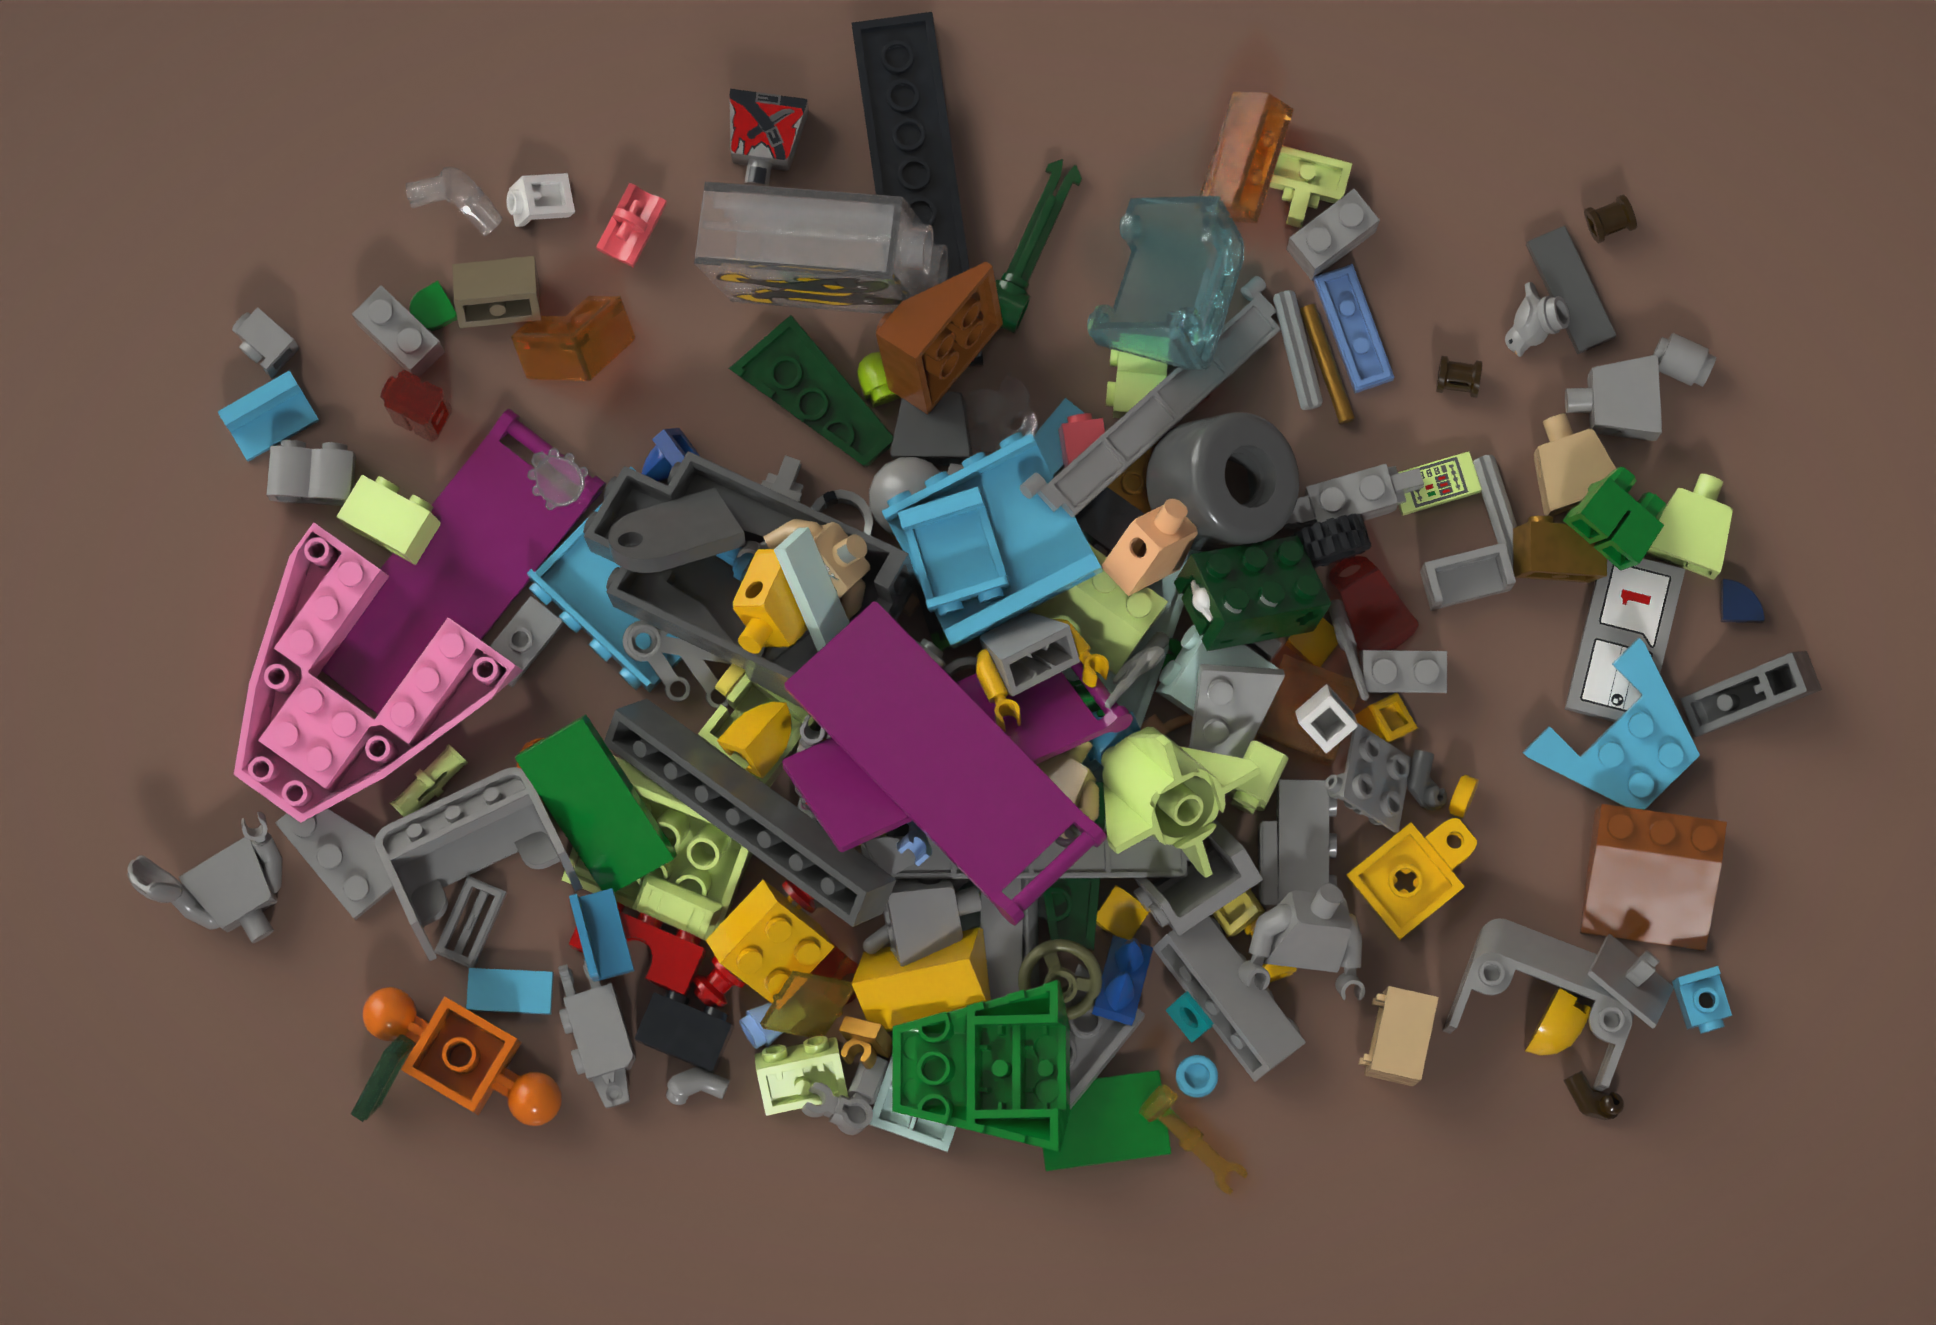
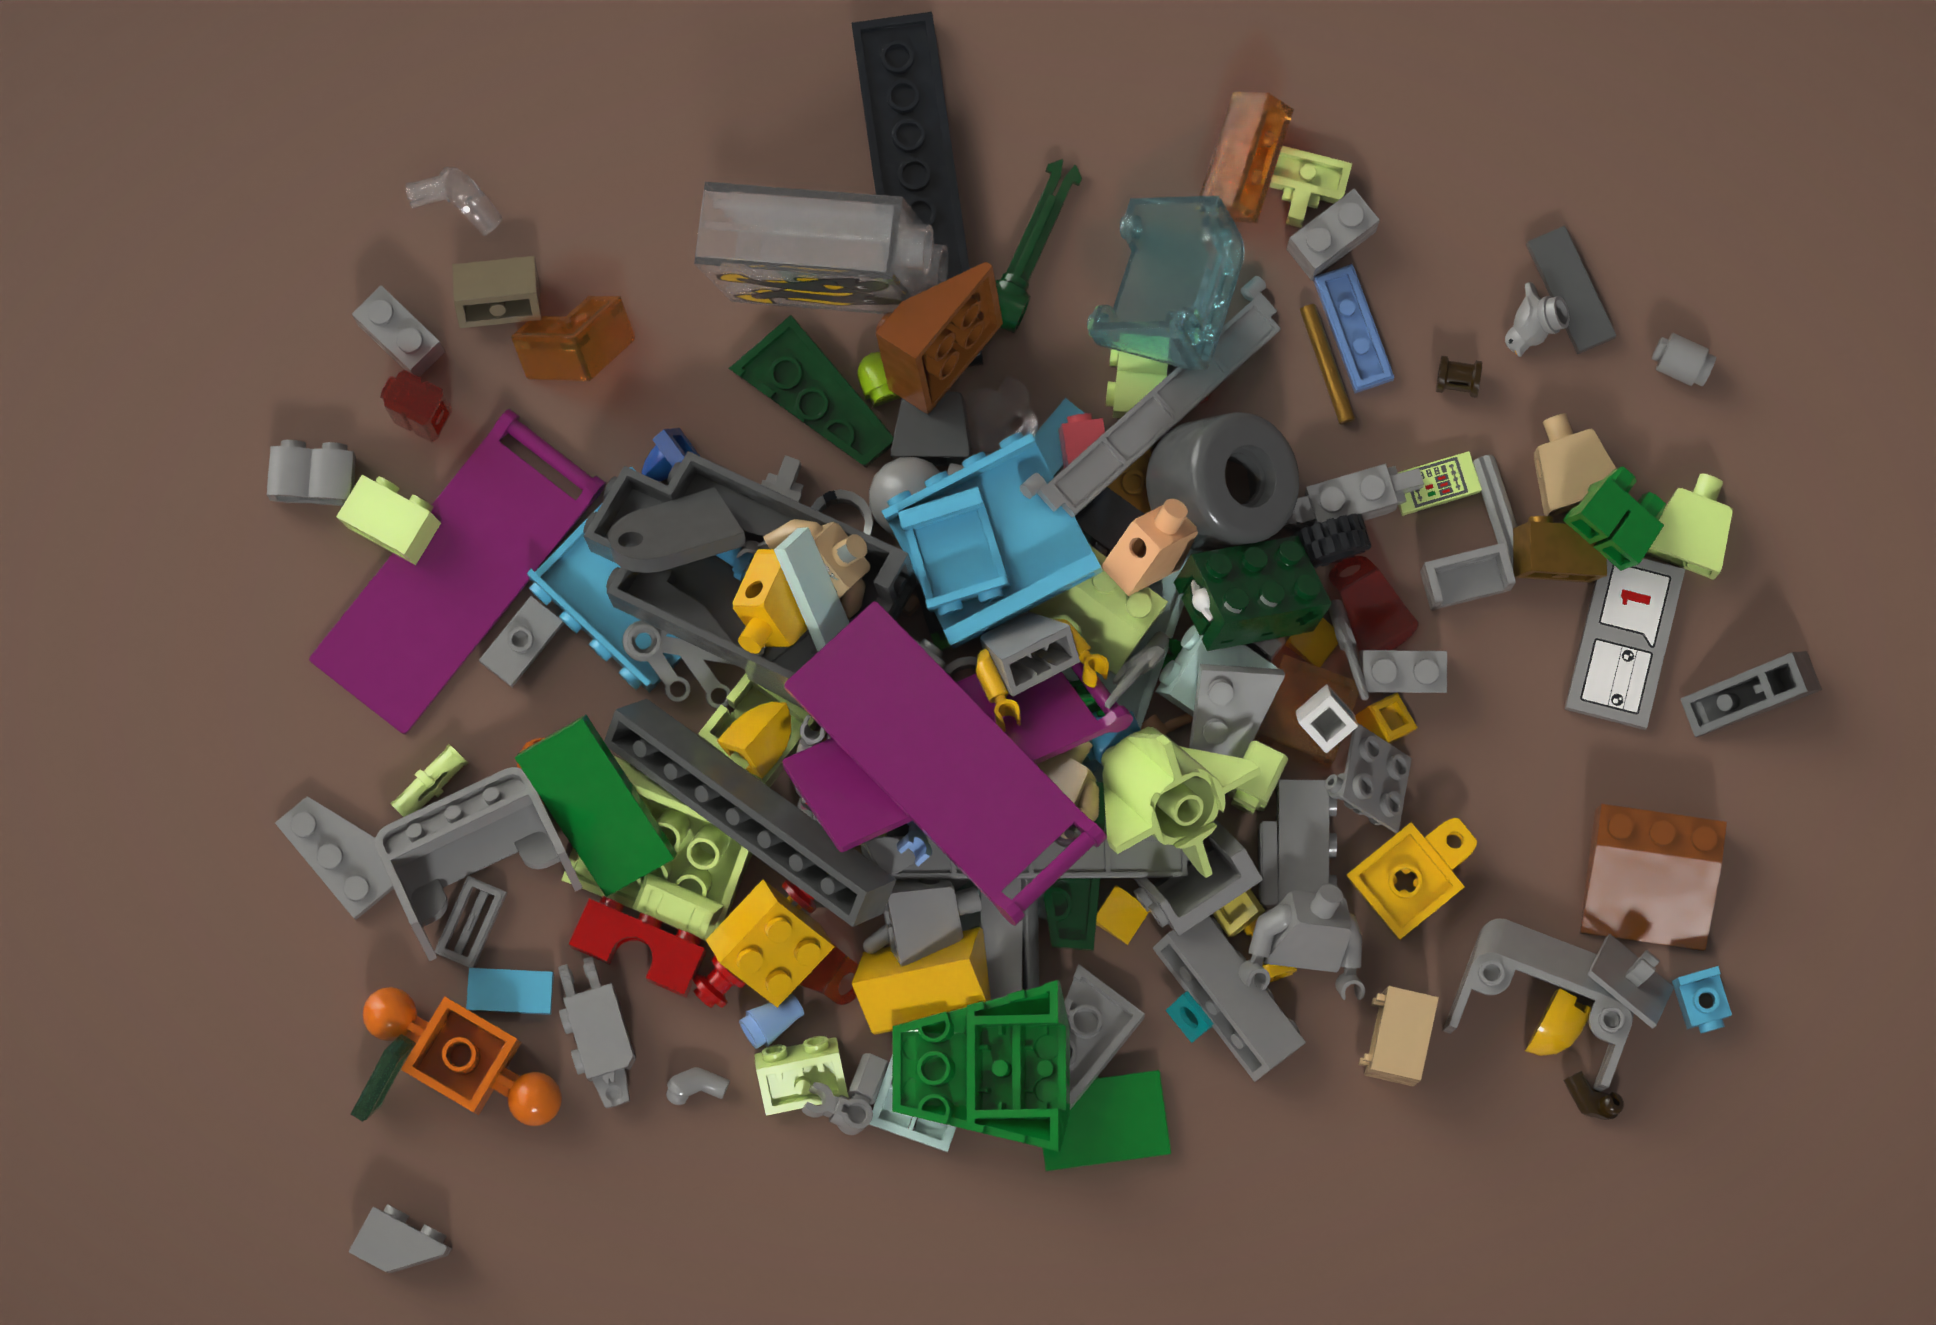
(224, 889): light grey torso -> none
(264, 341): light grey brick -> none
(268, 415): medium azure panel -> none
(310, 743): bright pink piece -> none
(393, 1244): none -> light grey slope
(432, 307): green tile -> none
(540, 198): white bracket -> none
(557, 478): clear piece -> none
(601, 934): dark azure panel -> none
(631, 225): coral hips -> none
(685, 1031): black brick -> none
(729, 679): light yellow tile -> none
(765, 132): torso -> none
(807, 1005): clear yellow piece -> none
(866, 1038): pearl gold tile -> none
(1049, 952): olive piece -> none
(1122, 980): blue tile -> none
(1158, 1107): clear yellow piece -> none
(1196, 1076): medium azure tile -> none
(1297, 350): light grey axle -> none
(1422, 785): dark grey arm -> none
(1463, 796): yellow tile -> none
(1610, 218): dark brown bush -> none
(1621, 399): light grey torso -> none
(1638, 751): medium azure wing -> none
(1739, 603): dark blue tile -> none

